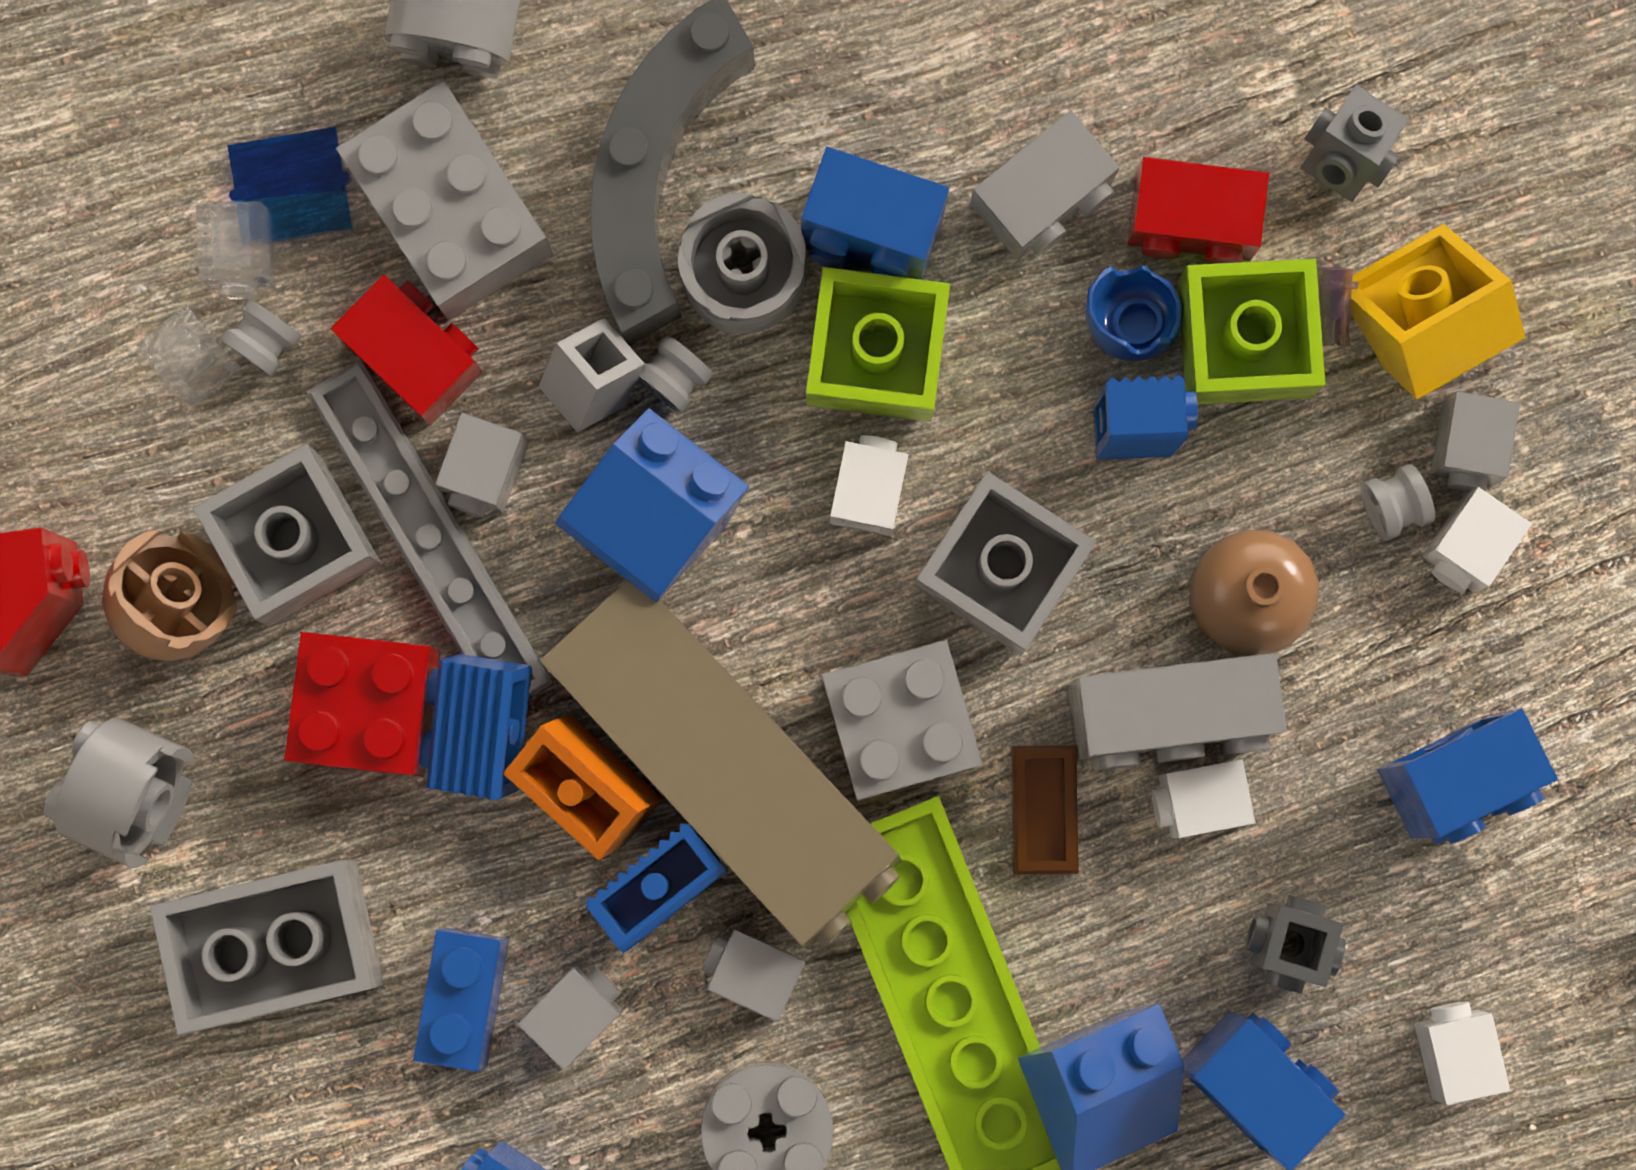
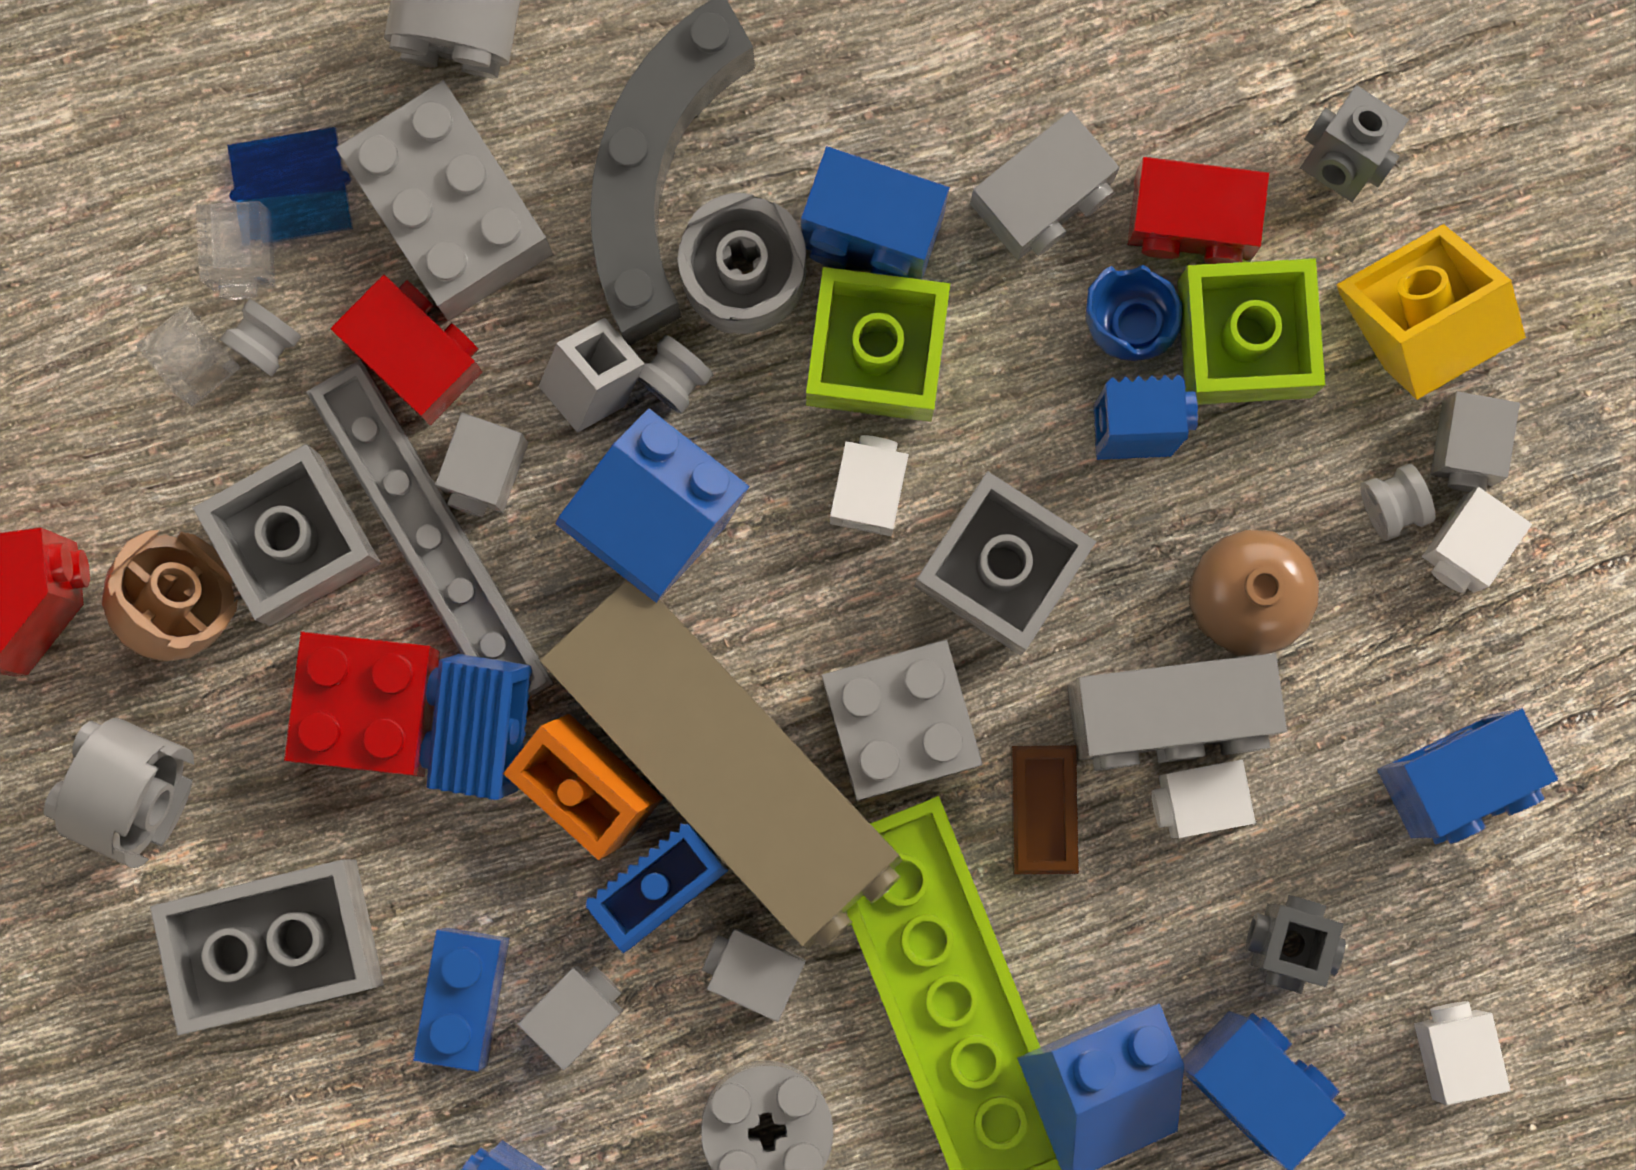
(1335, 295): pin -> none

